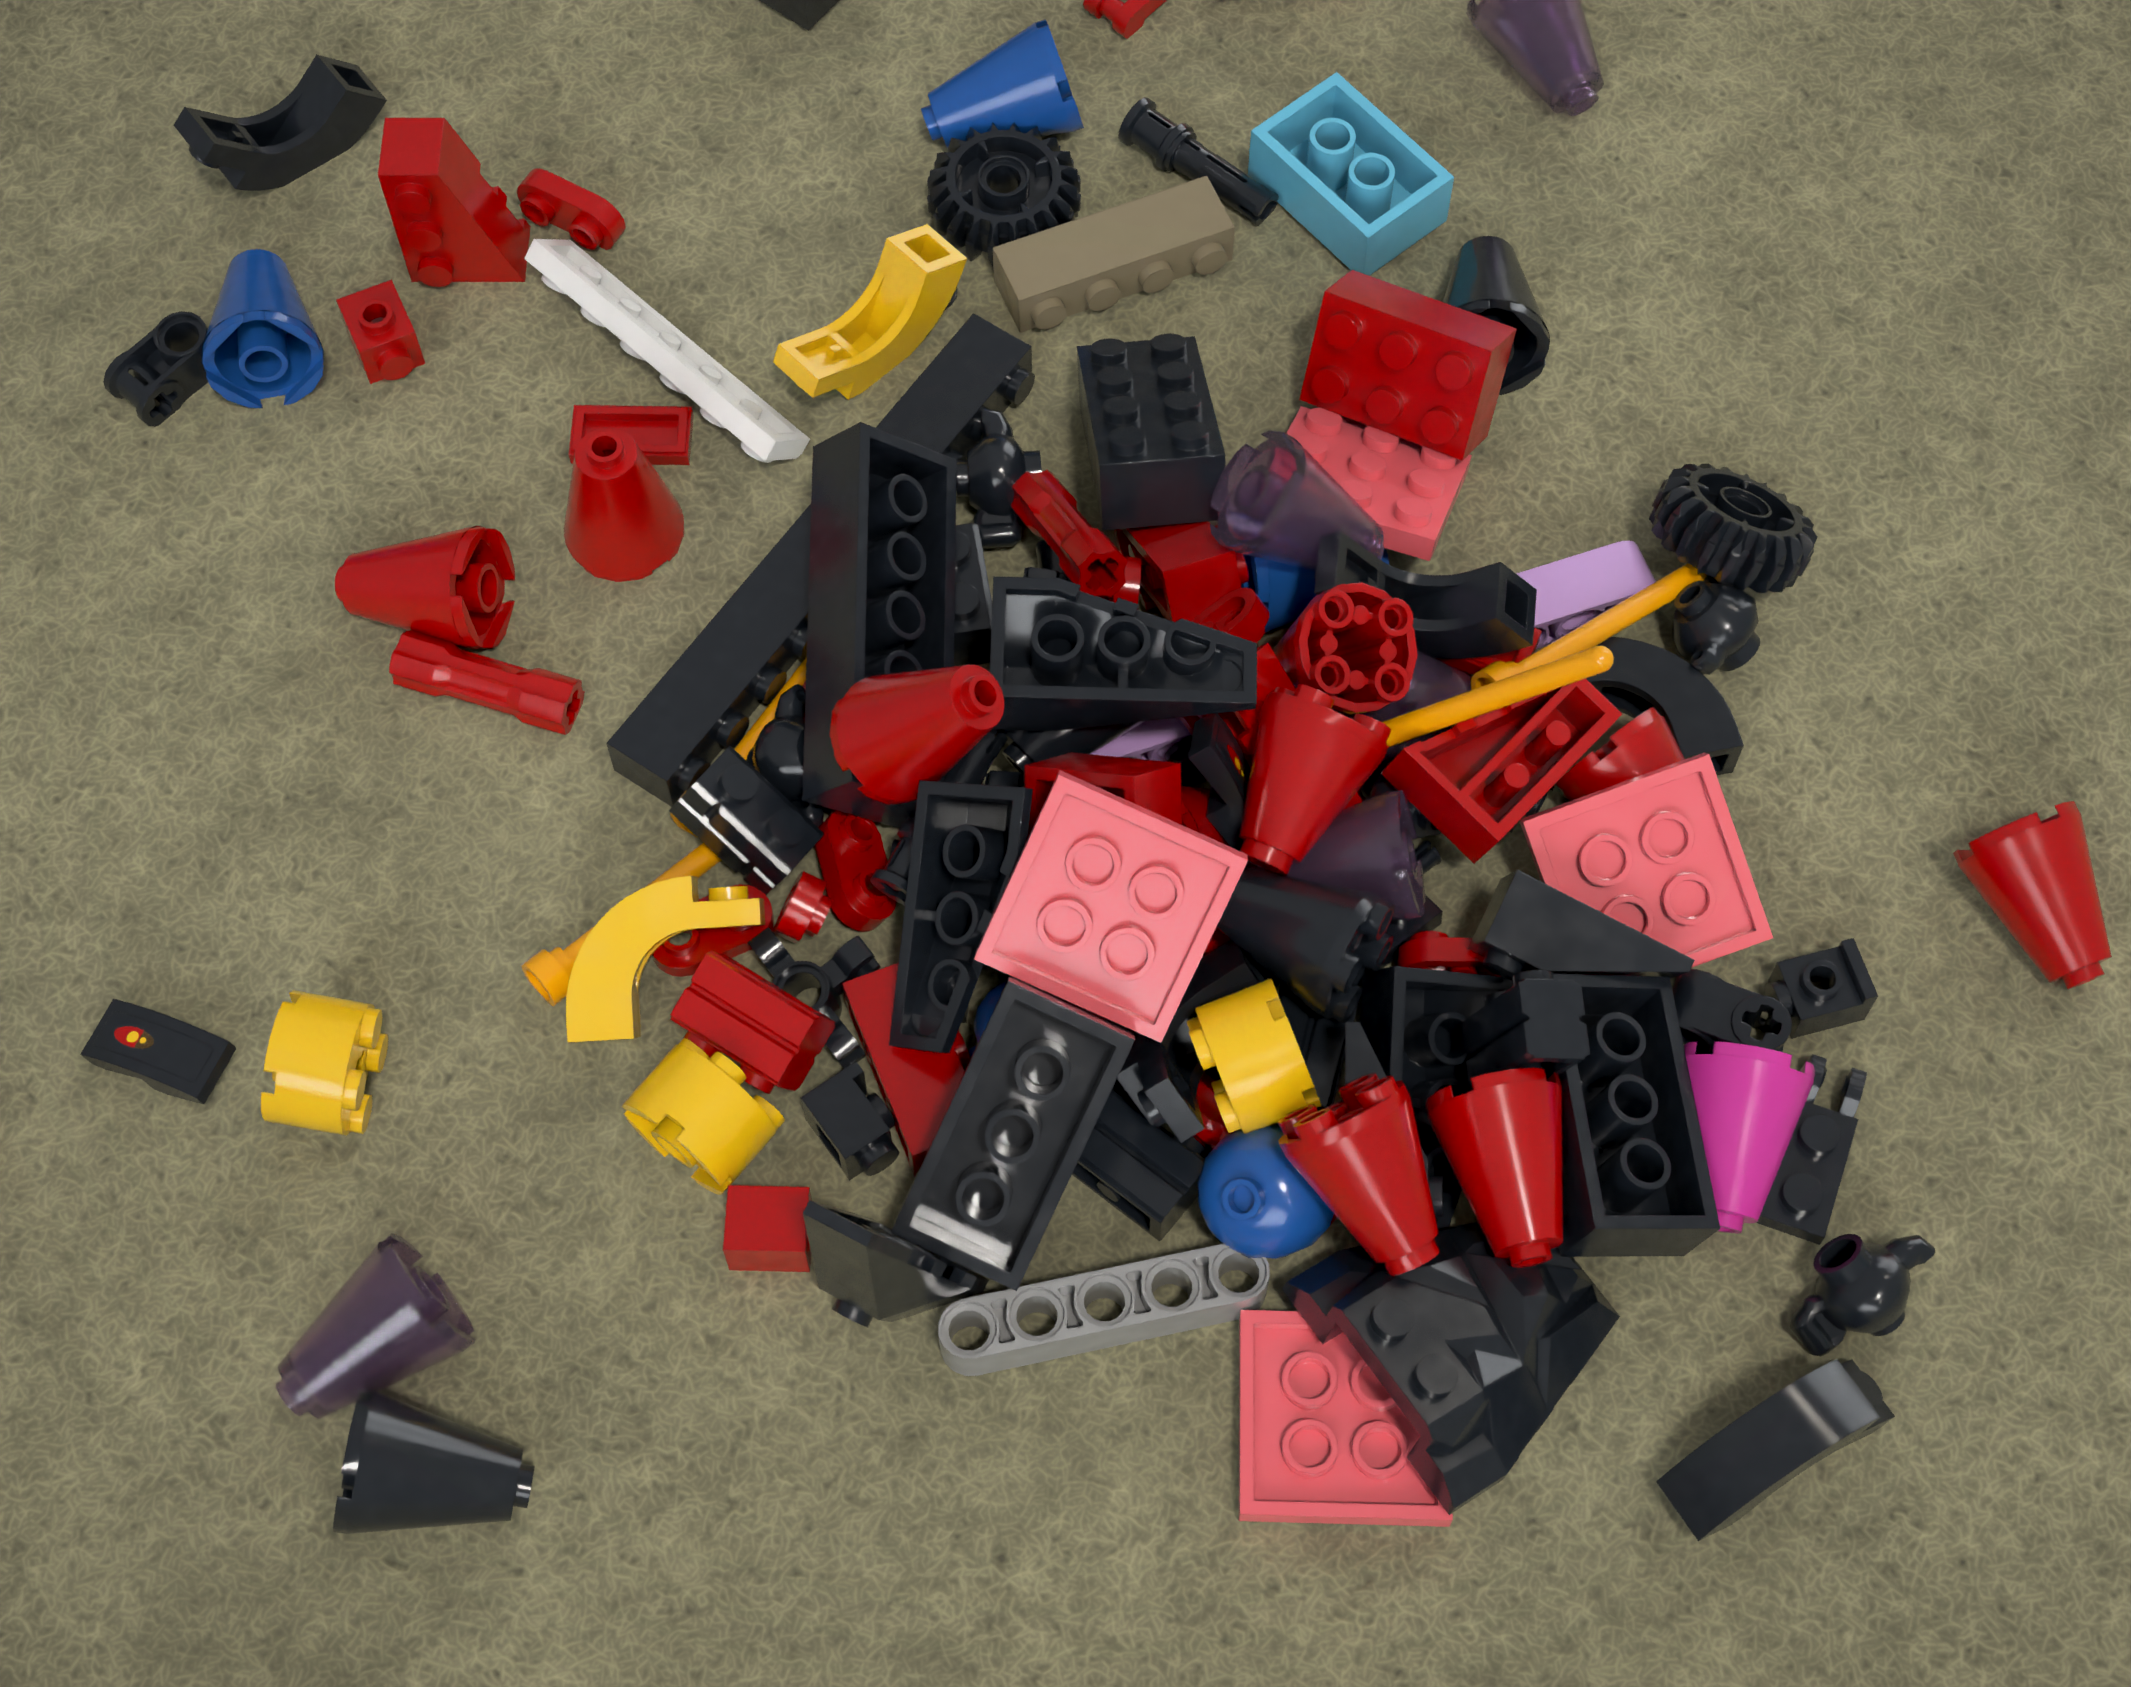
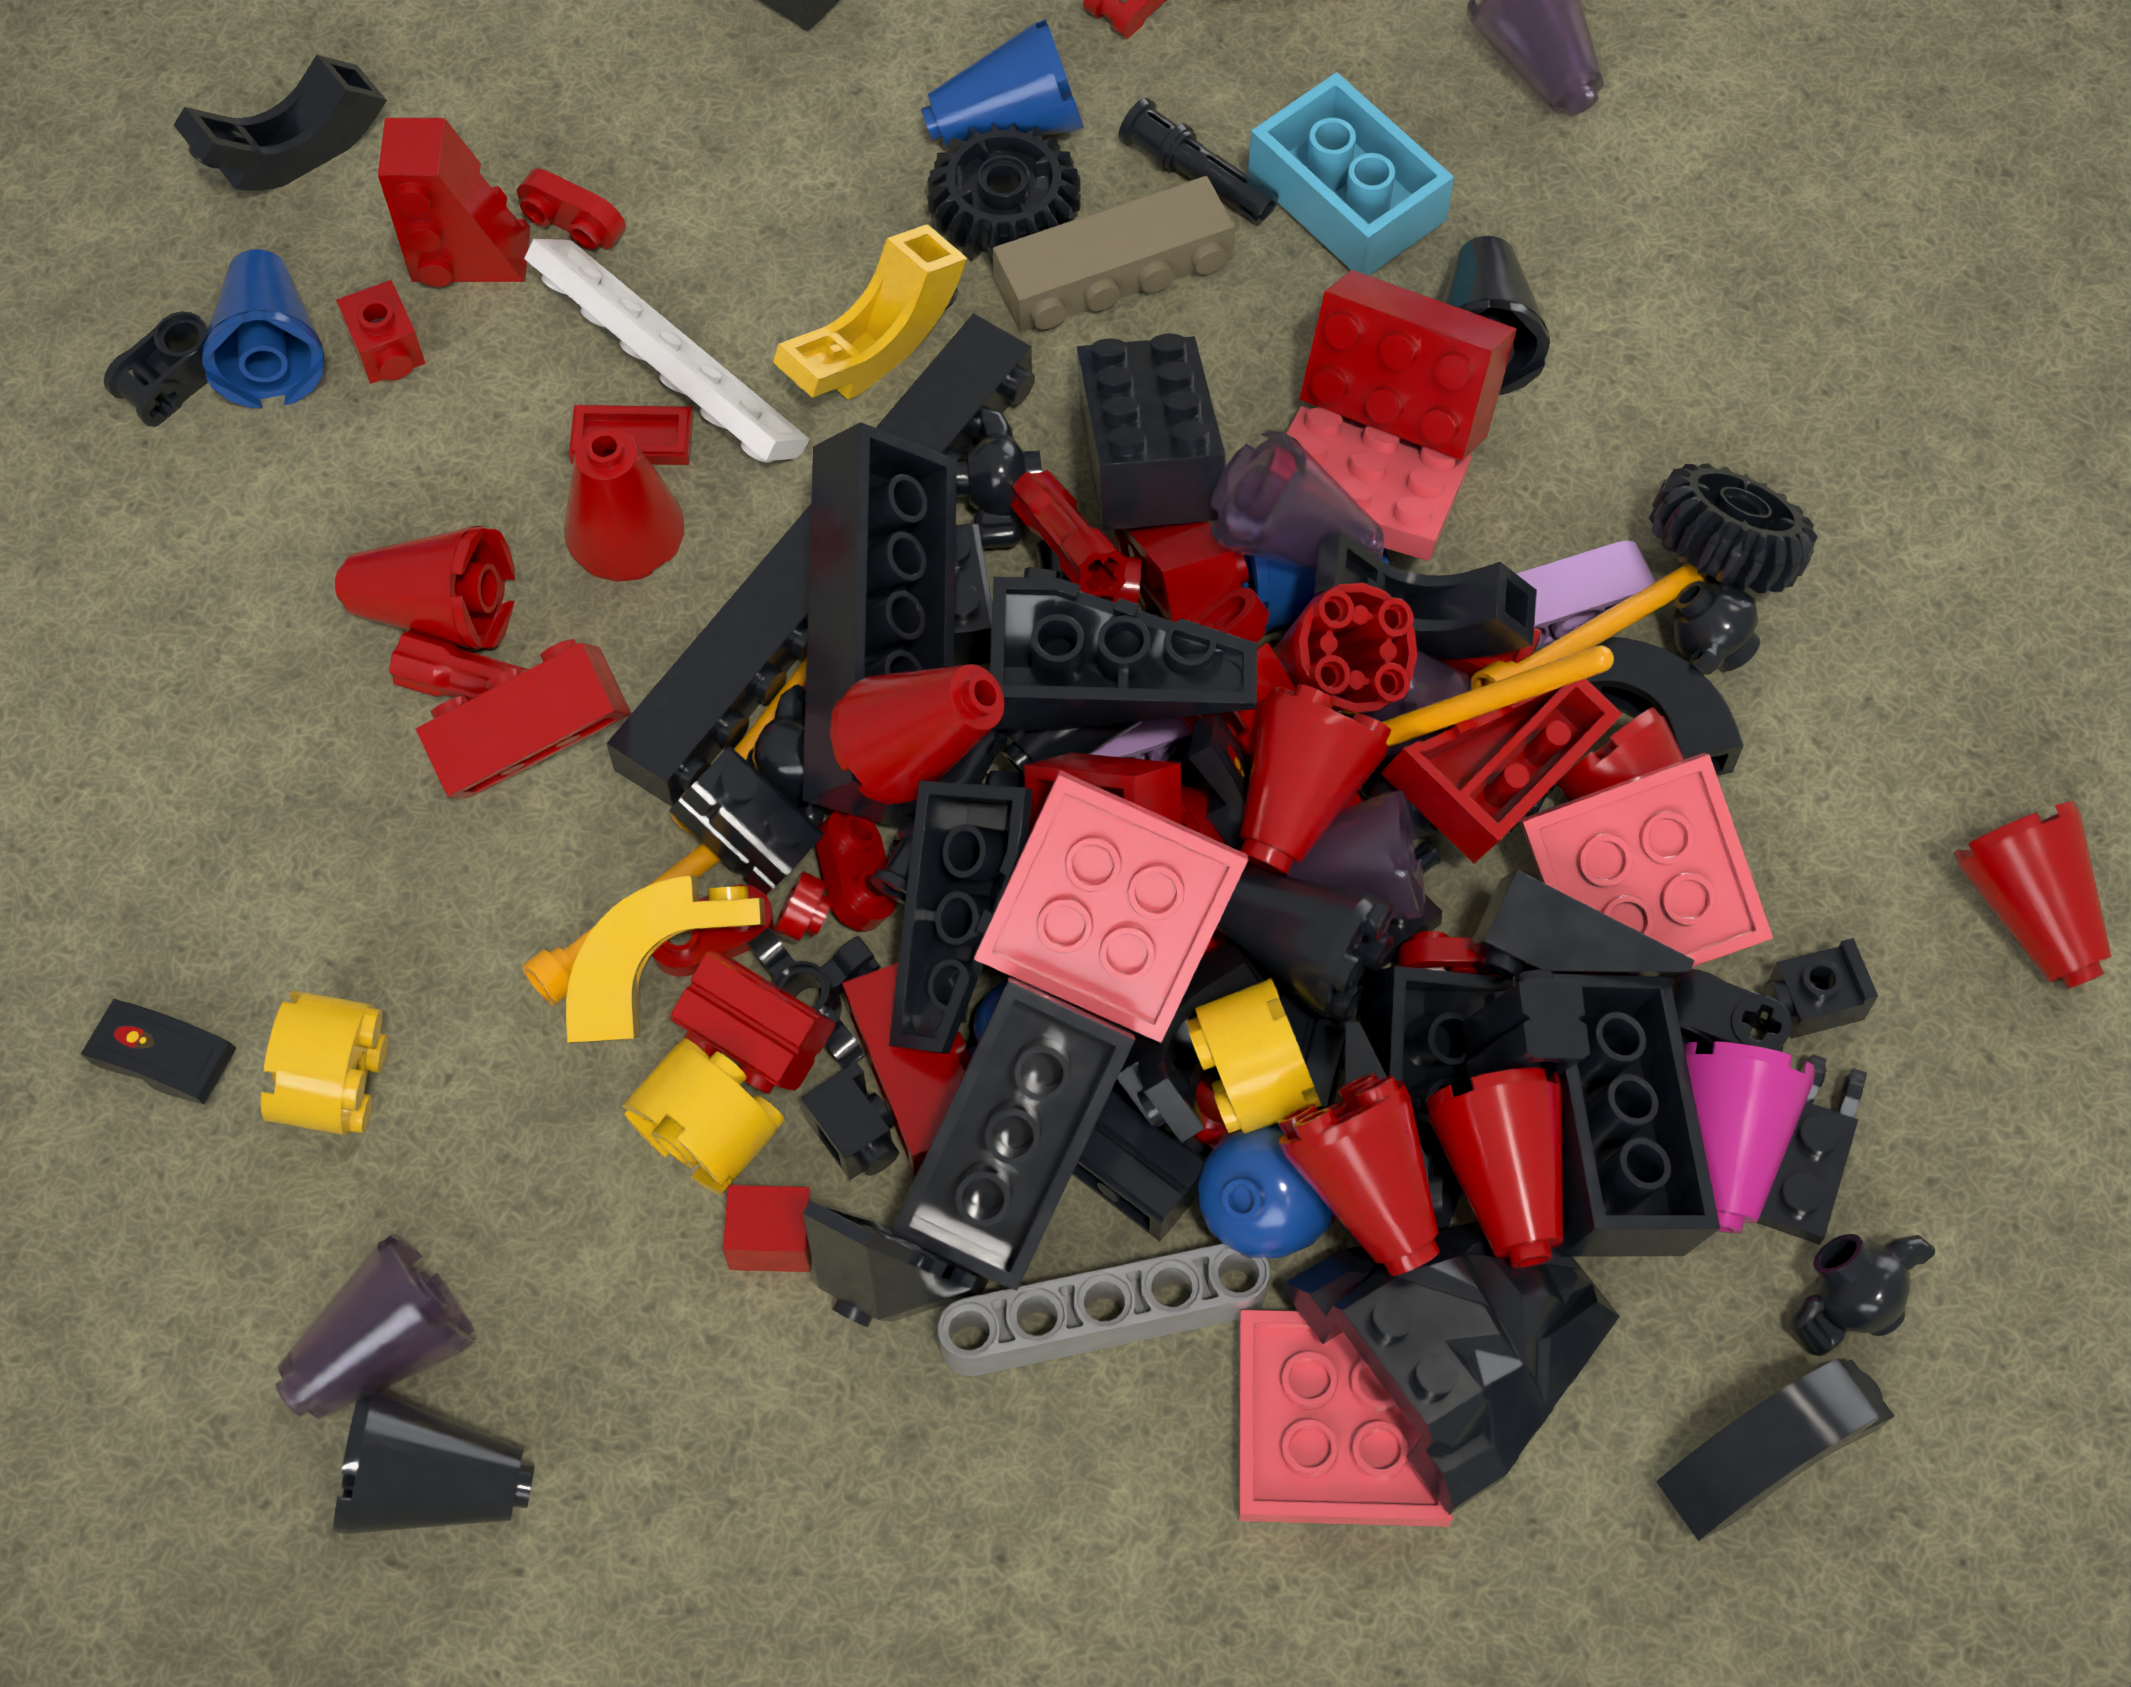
(522, 718): none -> red brick

